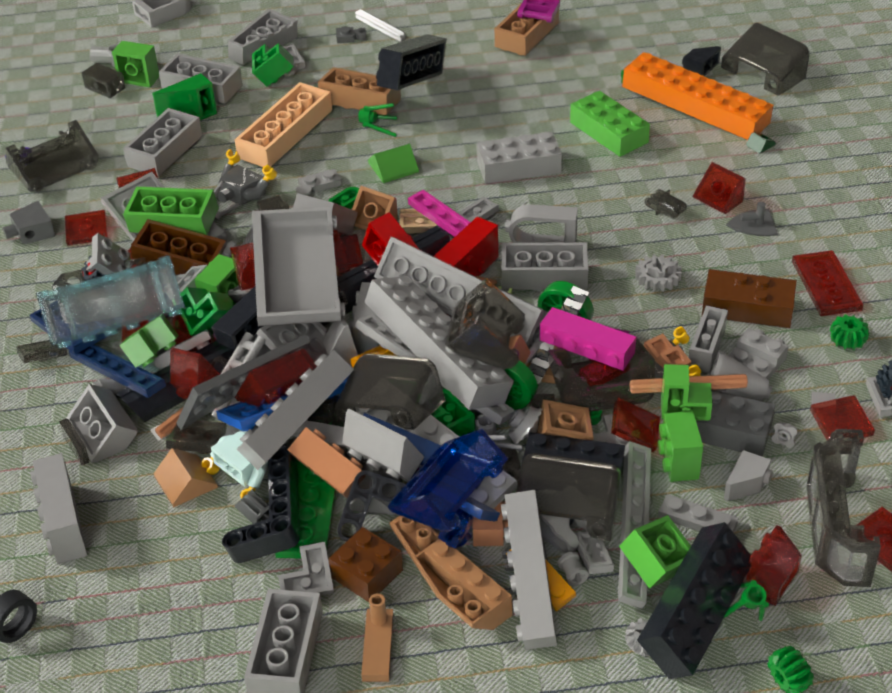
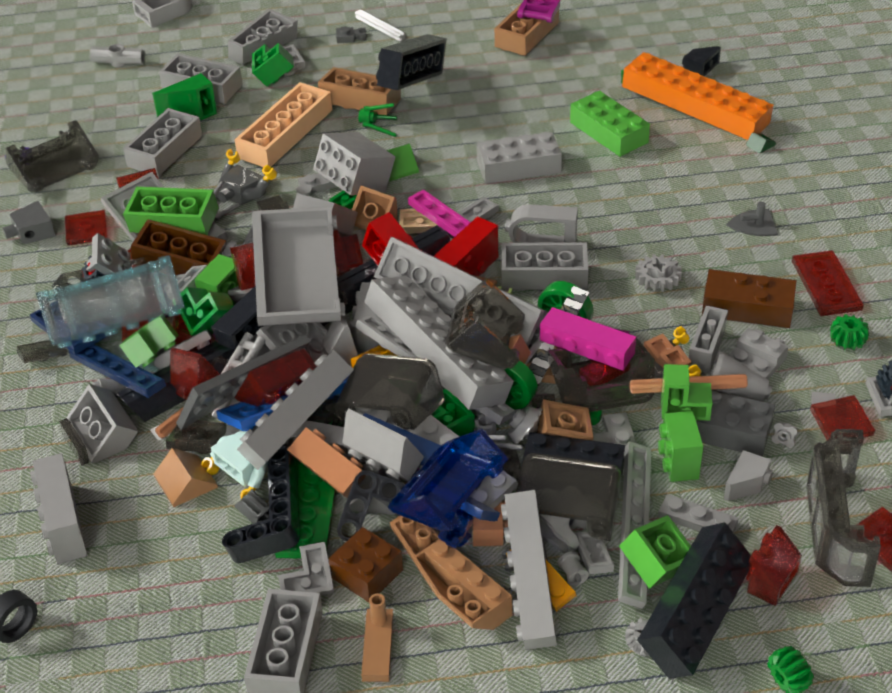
(103, 80): clear smoke brick -> none
(136, 63): bright green brick -> none
(353, 162): none -> light grey container
(635, 424): clear red tile -> none
(665, 203): clear smoke arm -> none
(720, 188): clear red slope -> none
(752, 598): green plant -> none
(770, 52): clear smoke windscreen -> none

